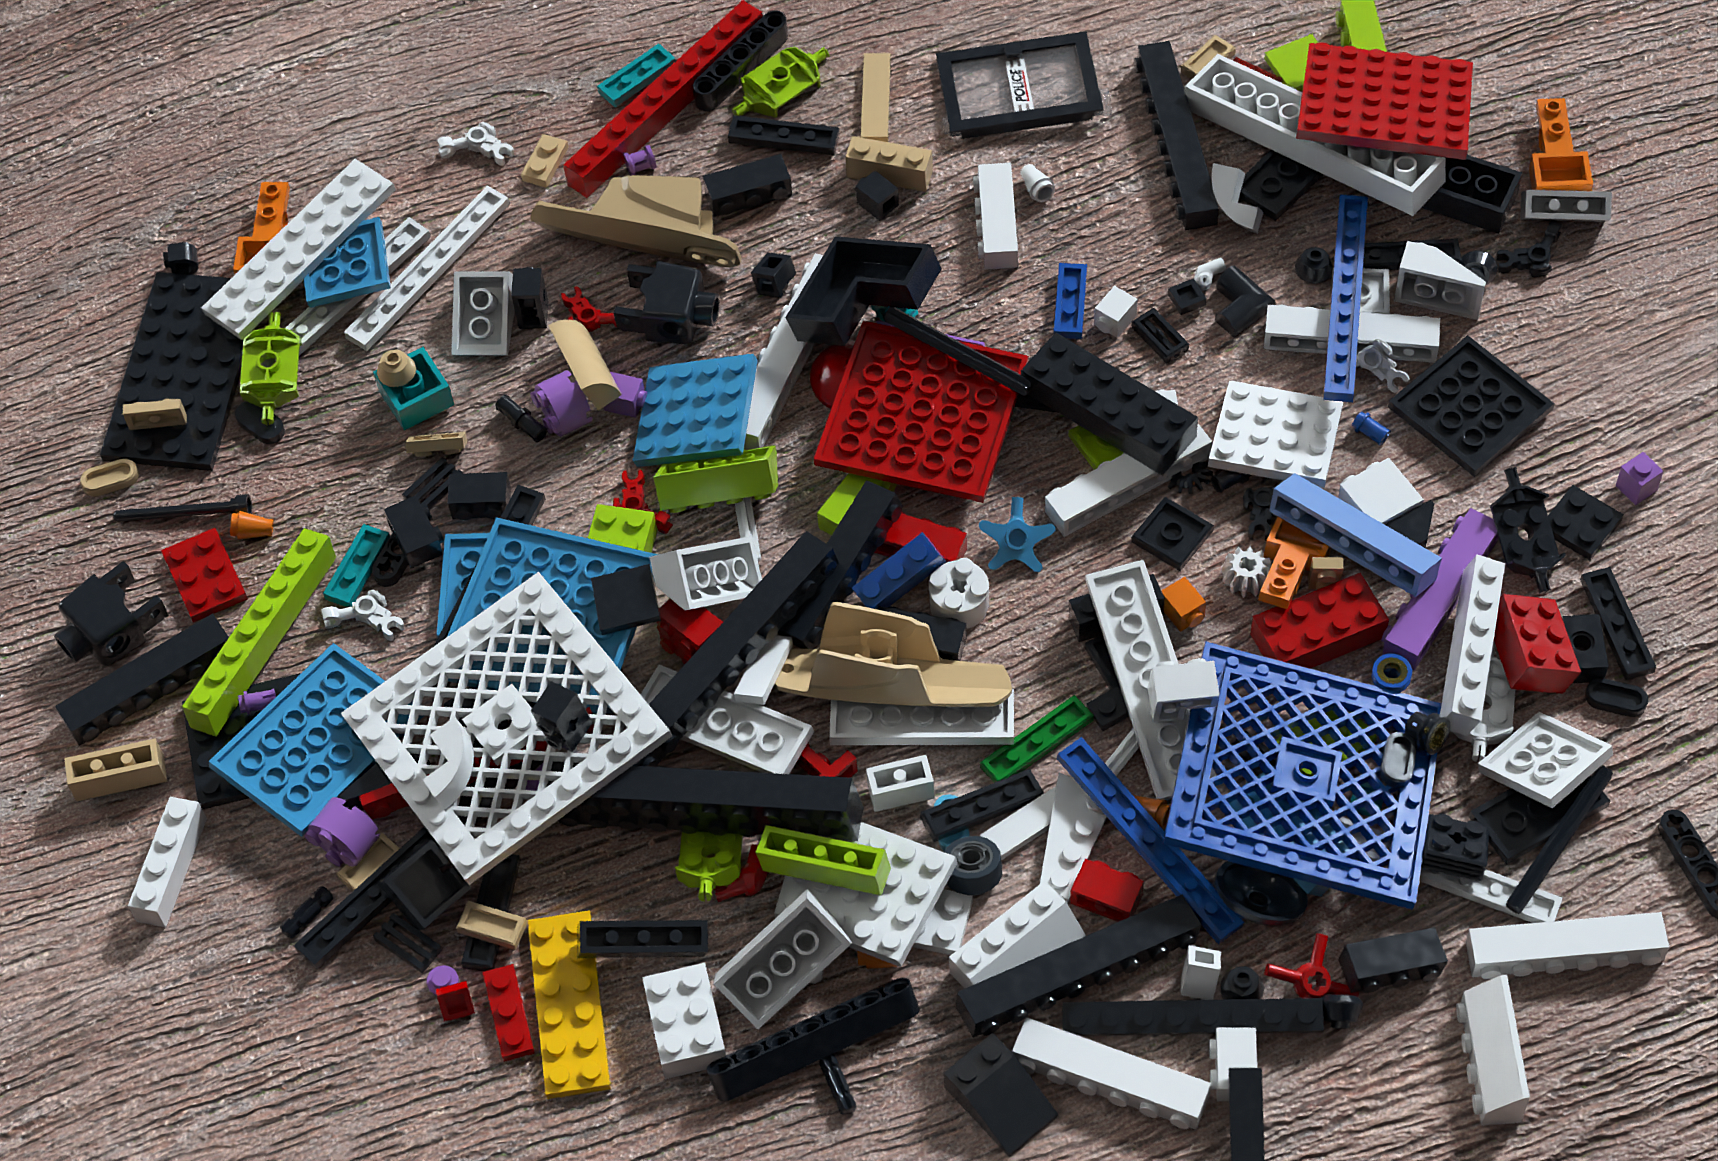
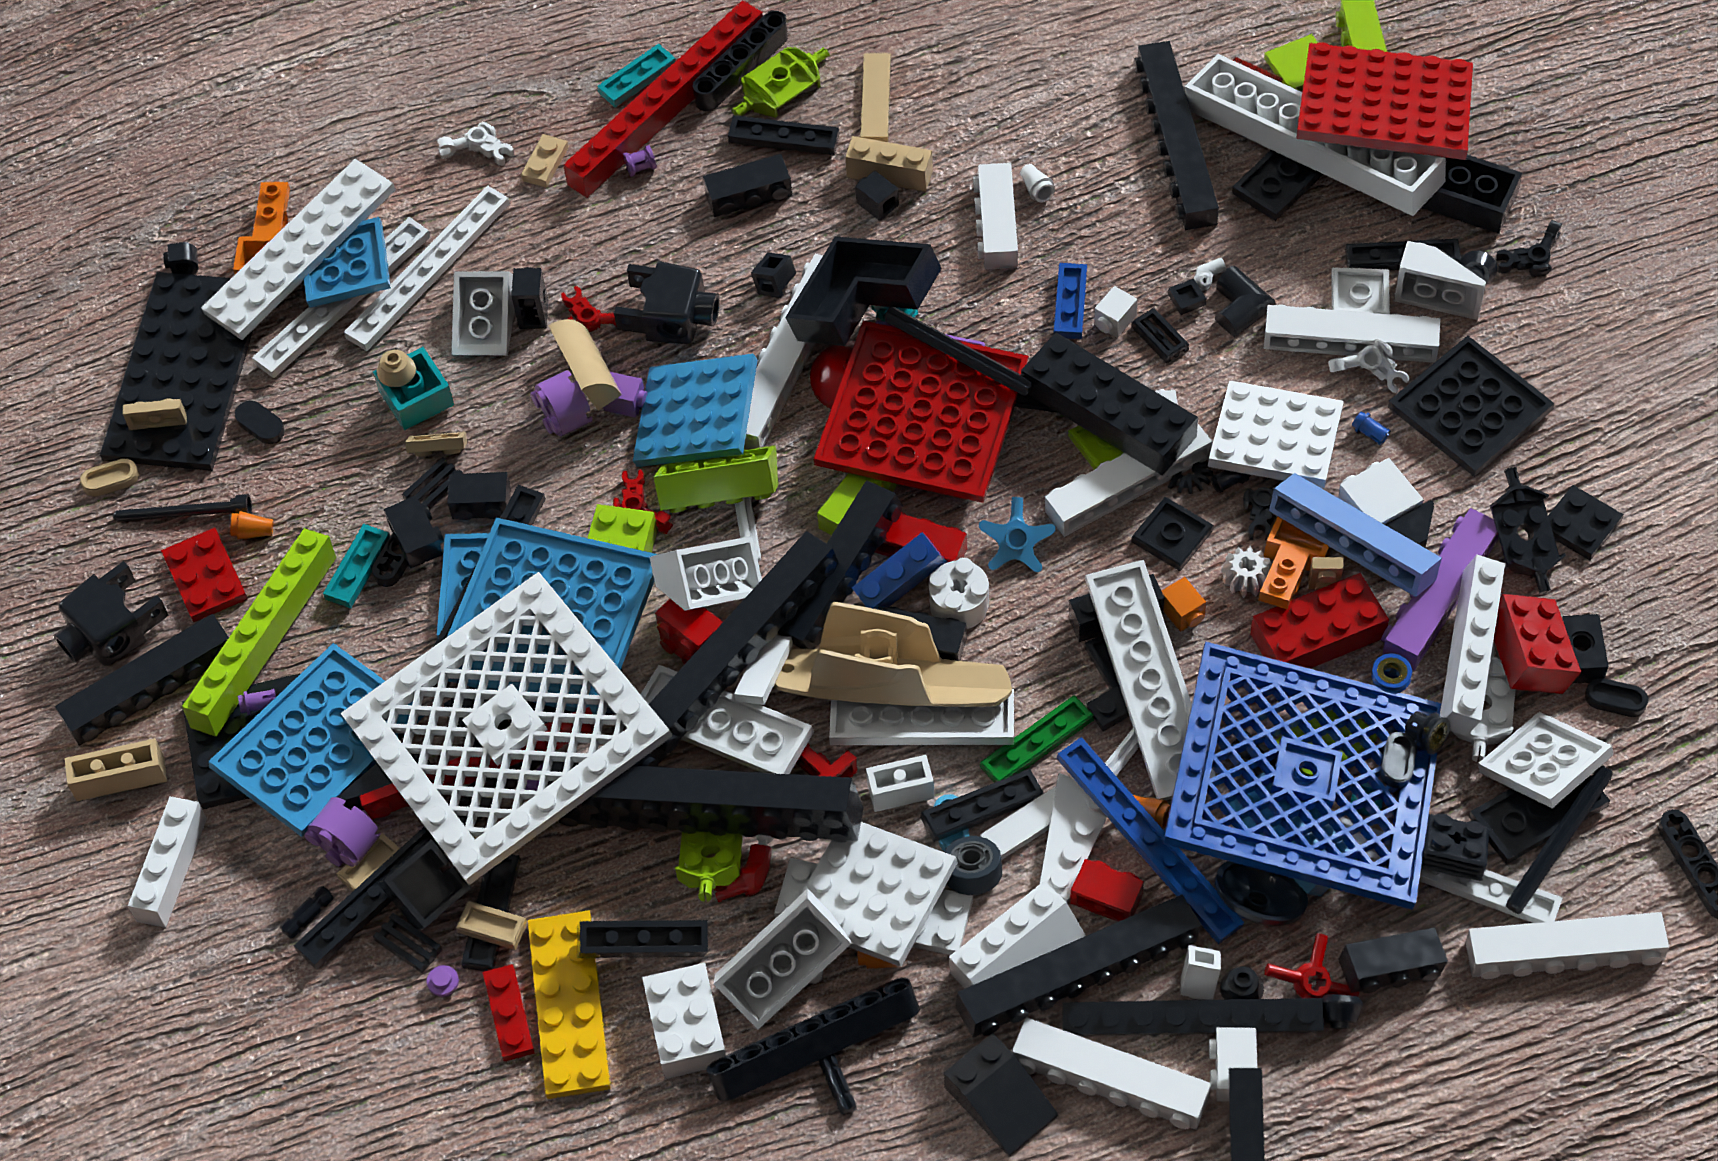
(275, 384): lime plate -> none
(365, 610): white piece -> none
(452, 777): white brick -> none
(455, 1001): red plate -> none
(521, 418): black pin -> none
(561, 717): black brick -> none
(625, 599): black tile -> none
(646, 216): tan piece -> none
(823, 860): lime brick -> none
(1020, 86): door -> none
(1181, 687): white brick -> none
(1206, 54): tan tile -> none
(1227, 188): white brick -> none
(1314, 265): black cone -> none
(1345, 299): blue plate -> none
(1493, 1052): white slope -> none
(1558, 165): orange plate -> none
(1566, 205): white brick -> none
(1618, 623): black plate -> none
(1639, 478): medium lavender brick -> none

